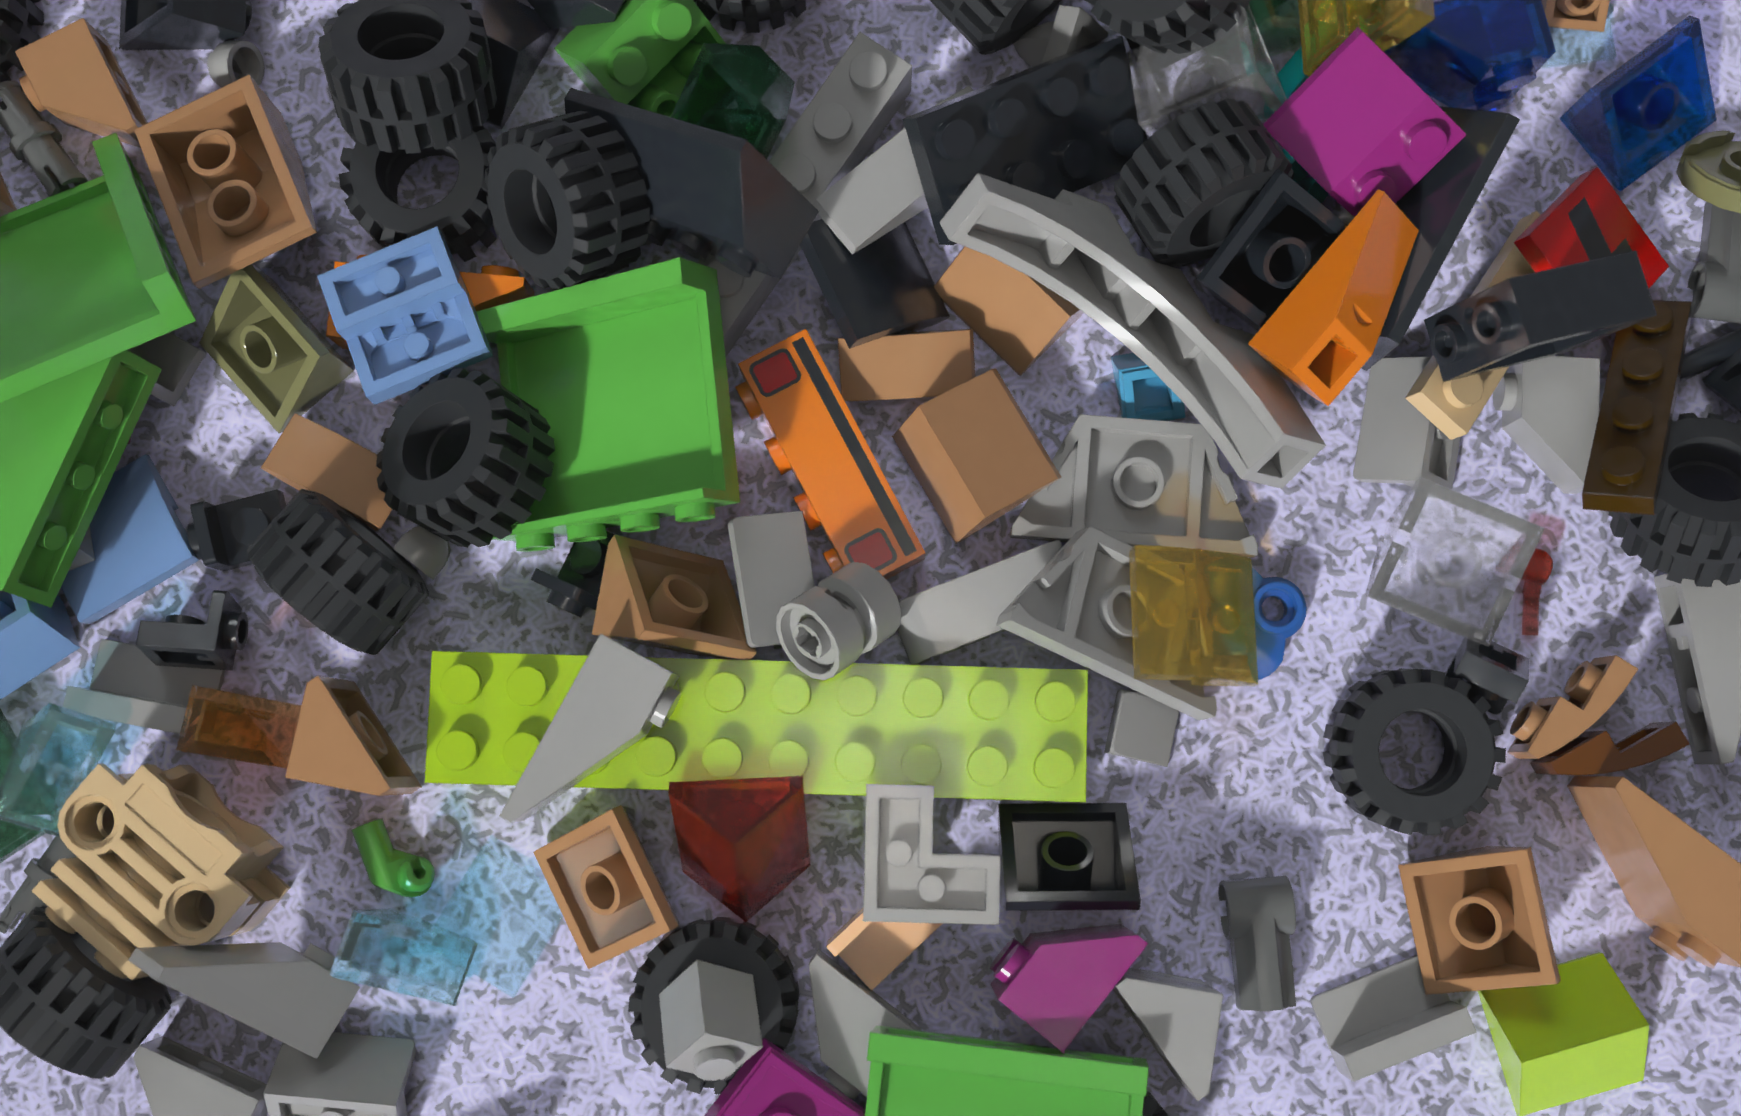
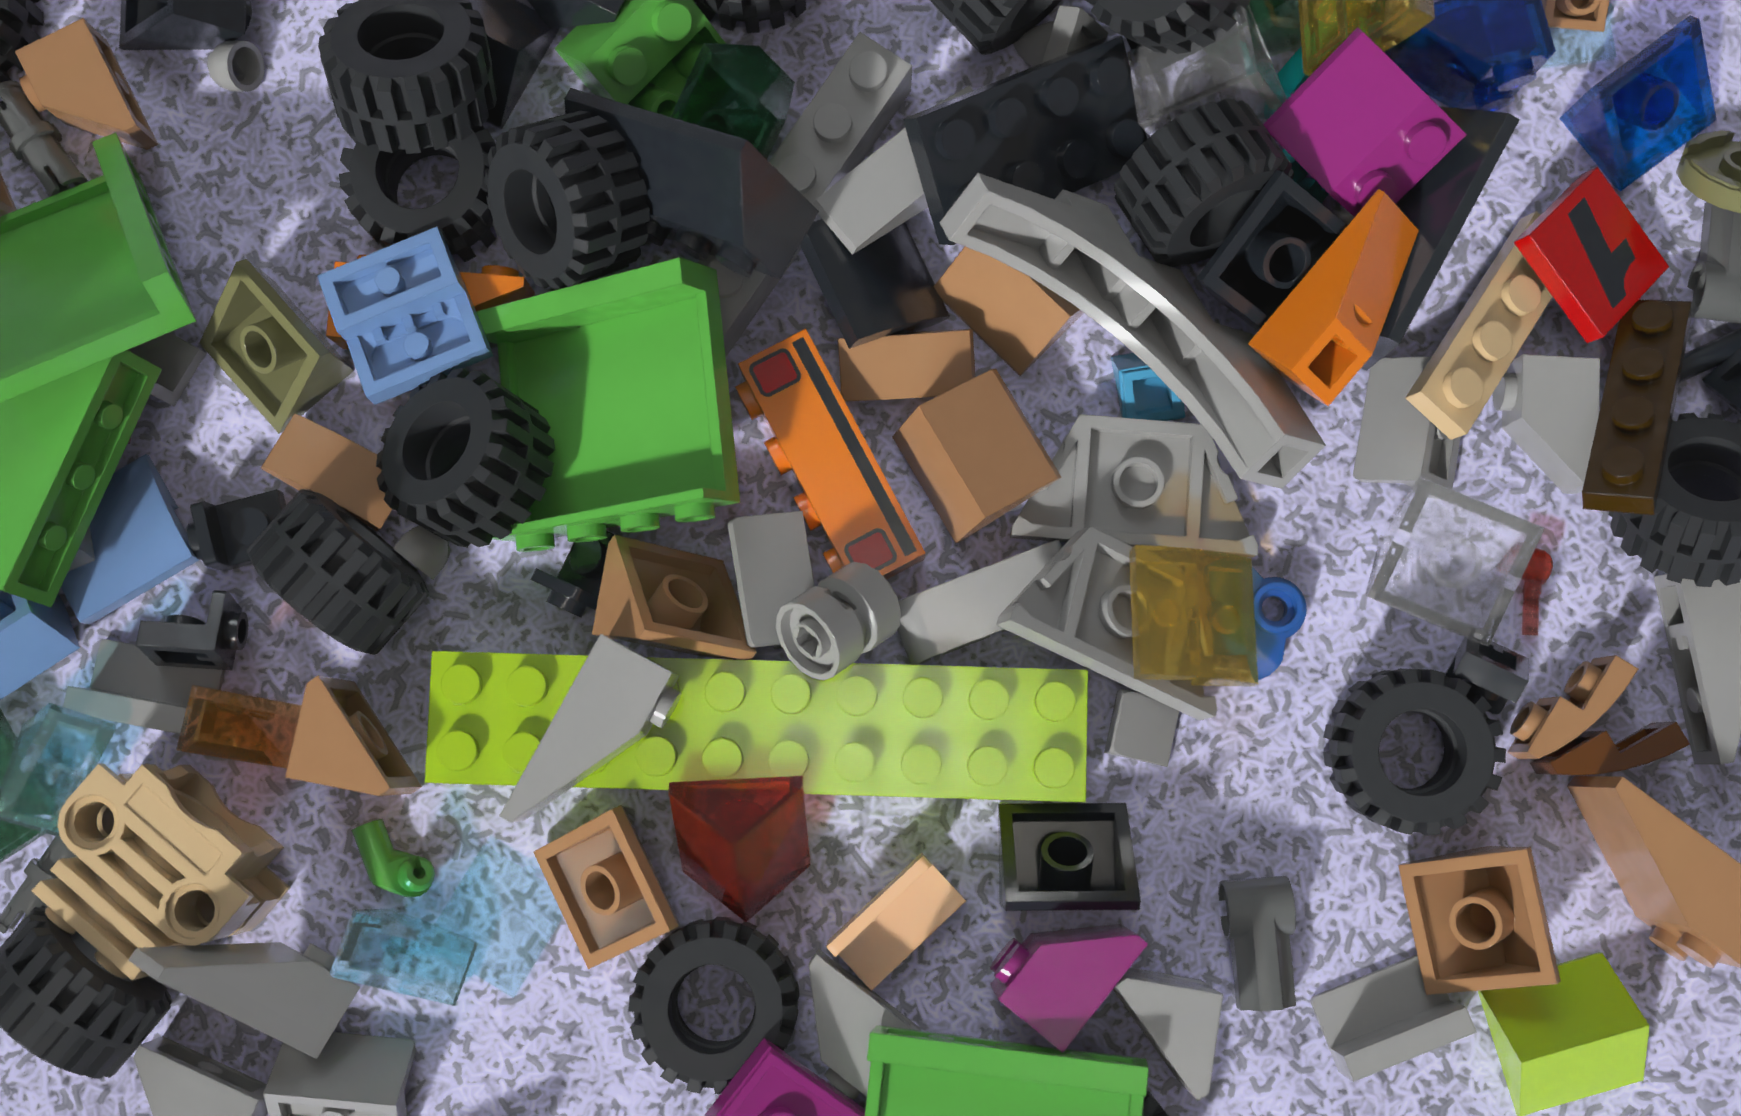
(228, 180): medium nougat slope -> none
(710, 1021): light grey brick -> none
(908, 879): light grey plate -> none
(1539, 315): black window -> none

